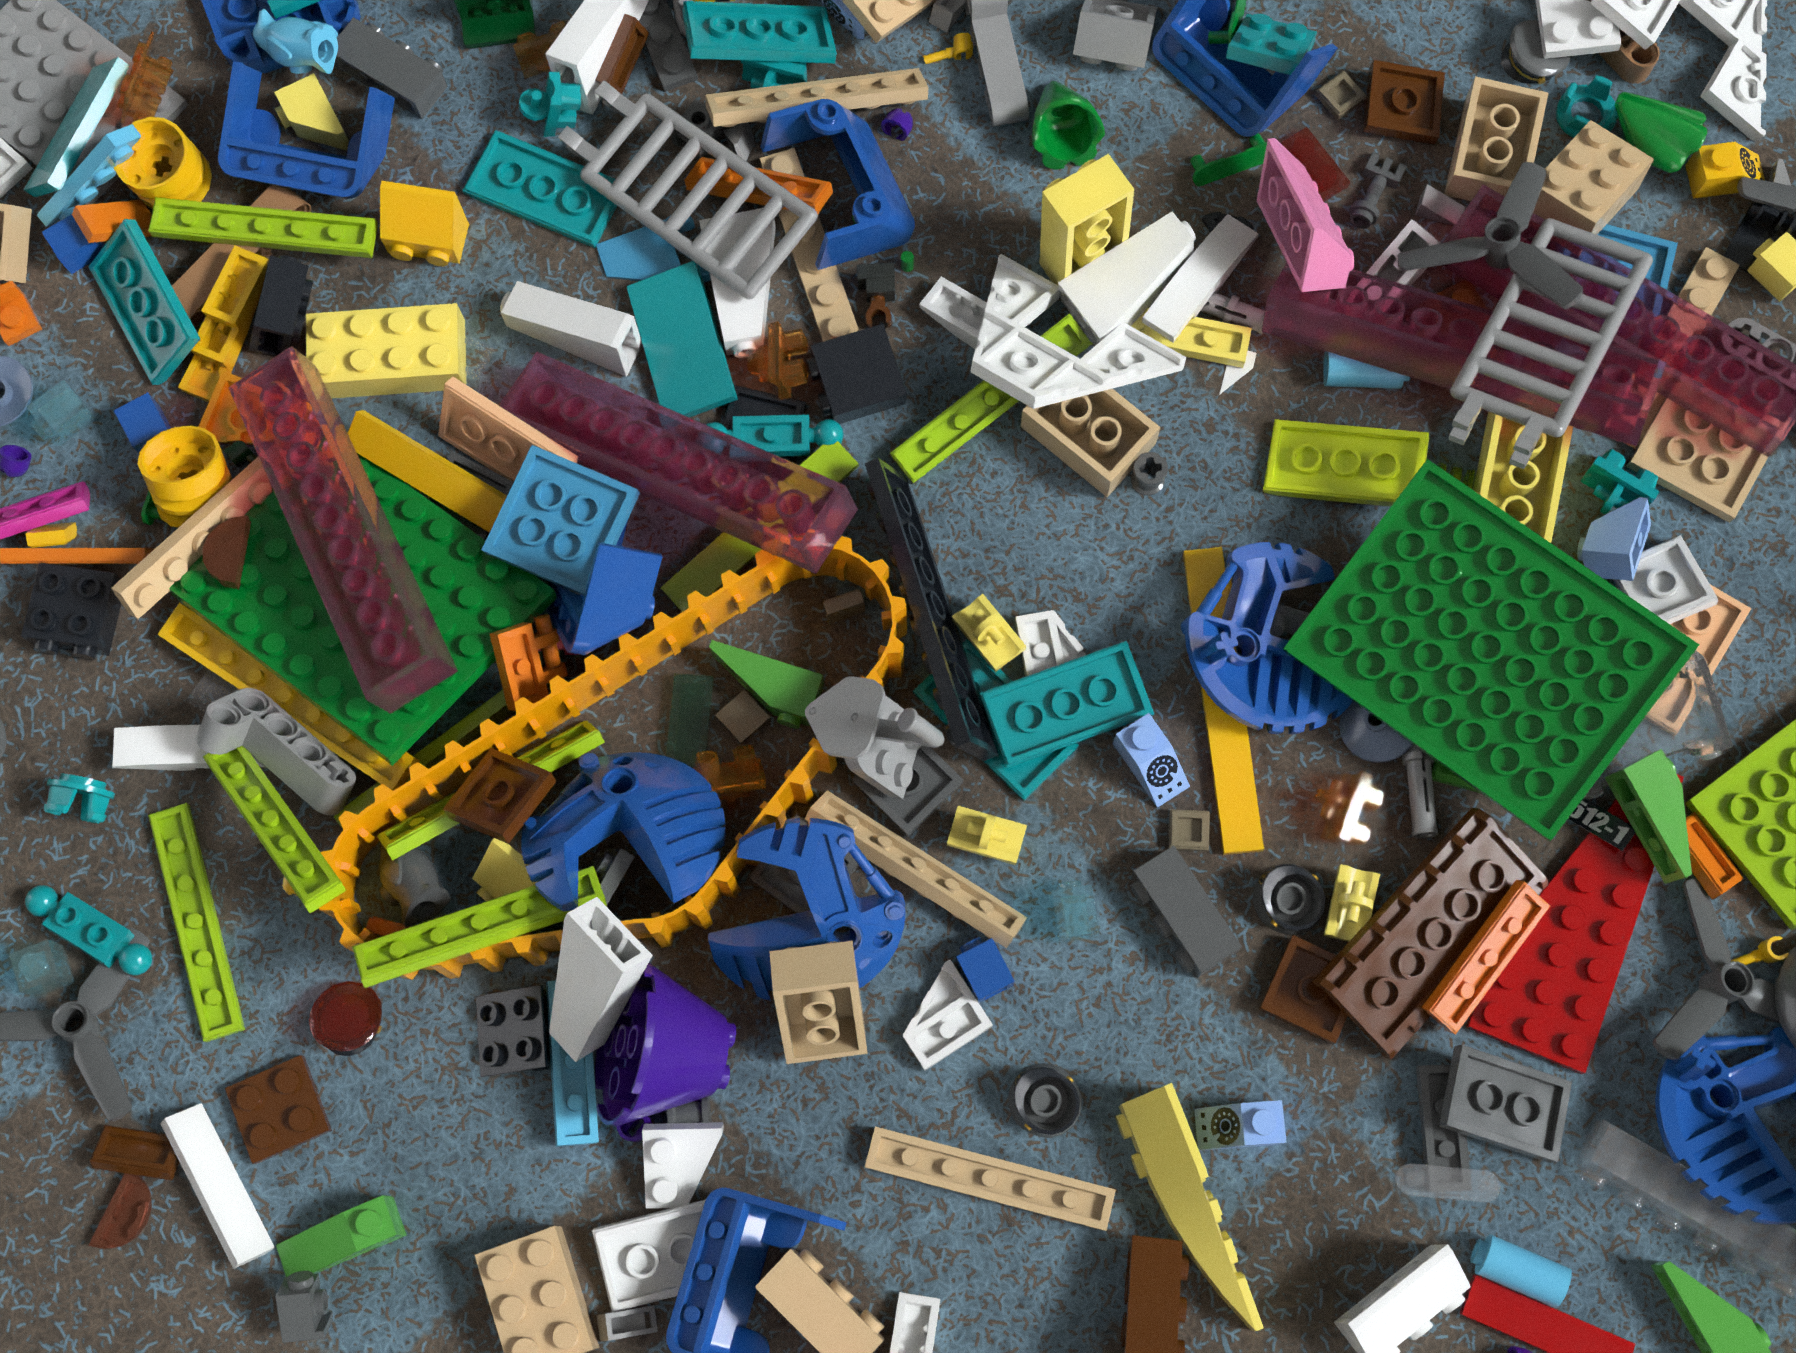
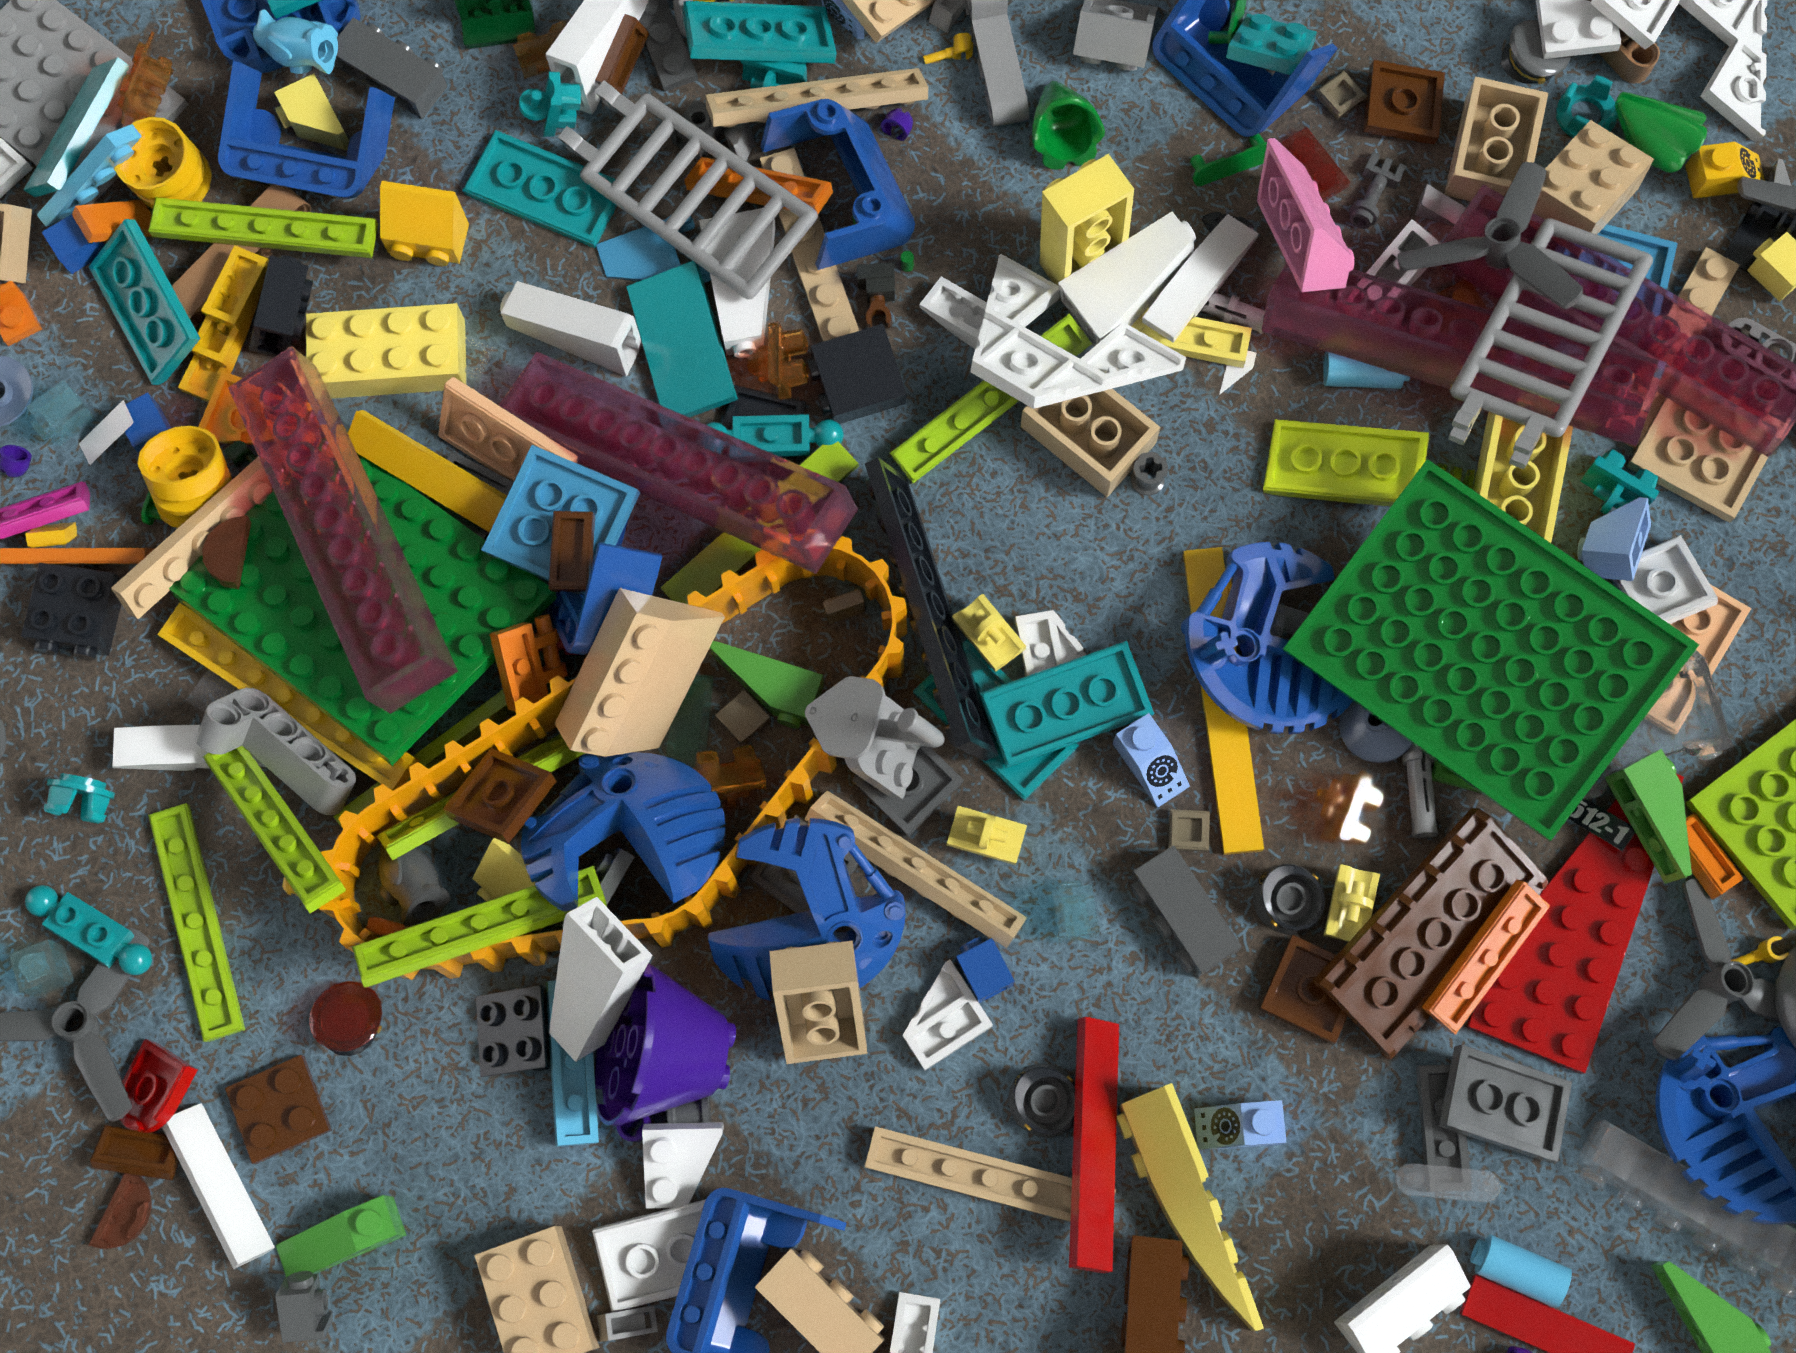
(106, 432): none -> white sticker
(155, 1087): none -> red tile
(571, 551): none -> reddish brown tile
(636, 674): none -> tan slope
(1094, 1146): none -> red tile

